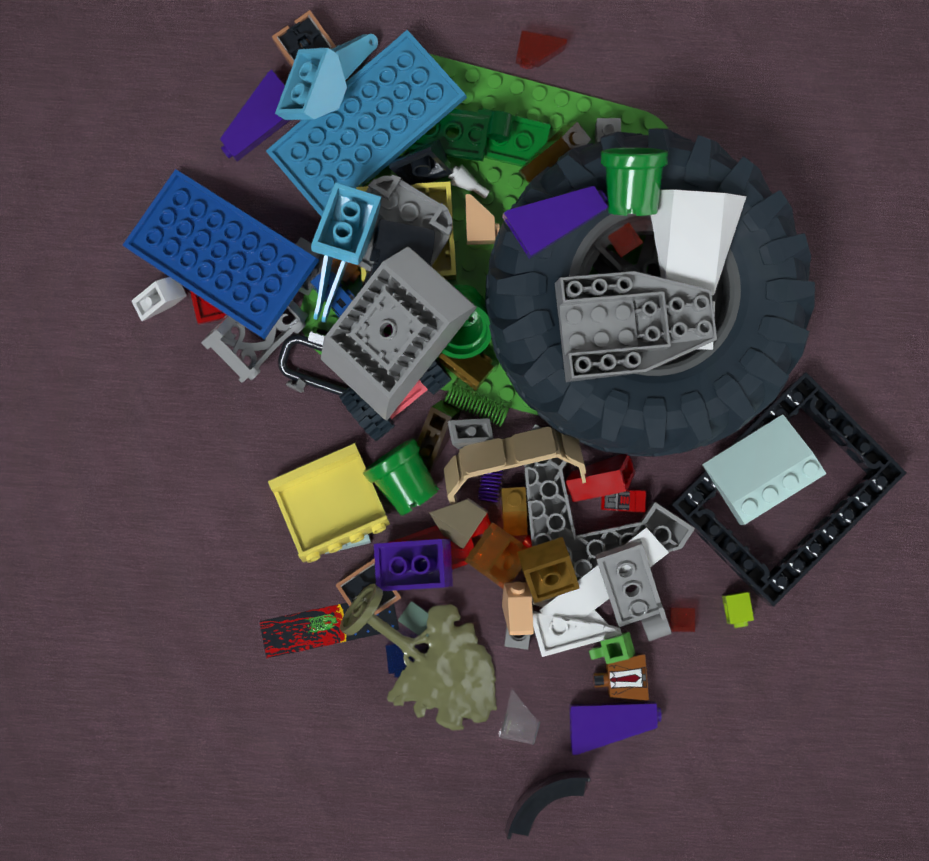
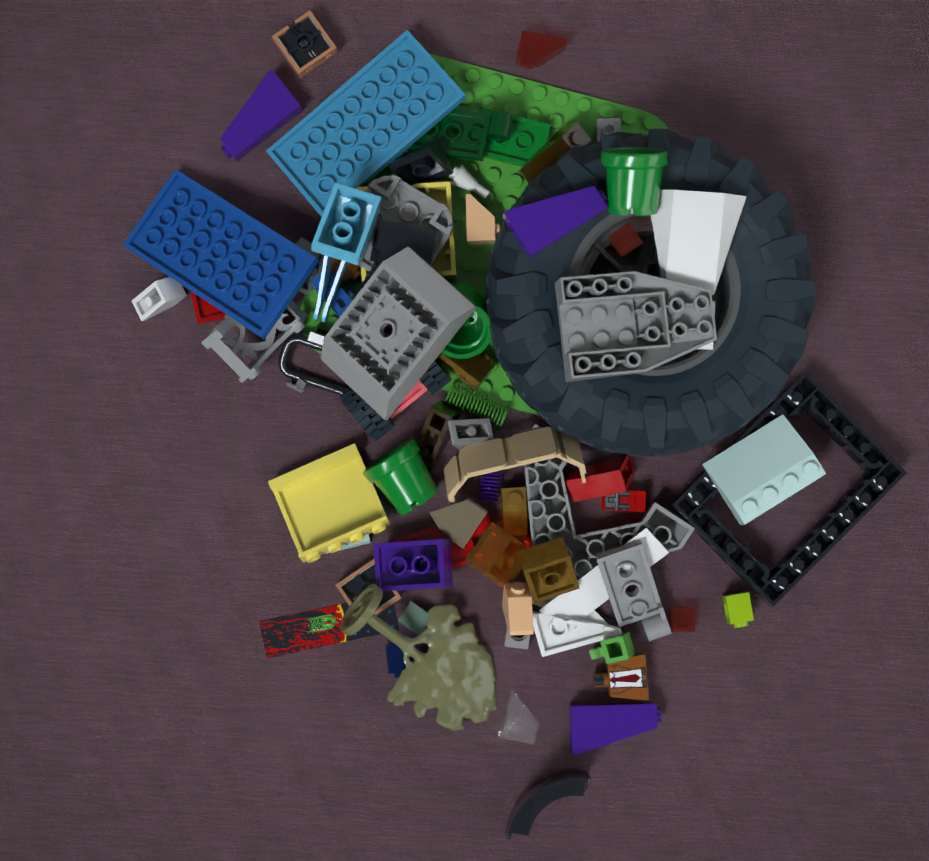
(319, 77): medium azure slope -> none

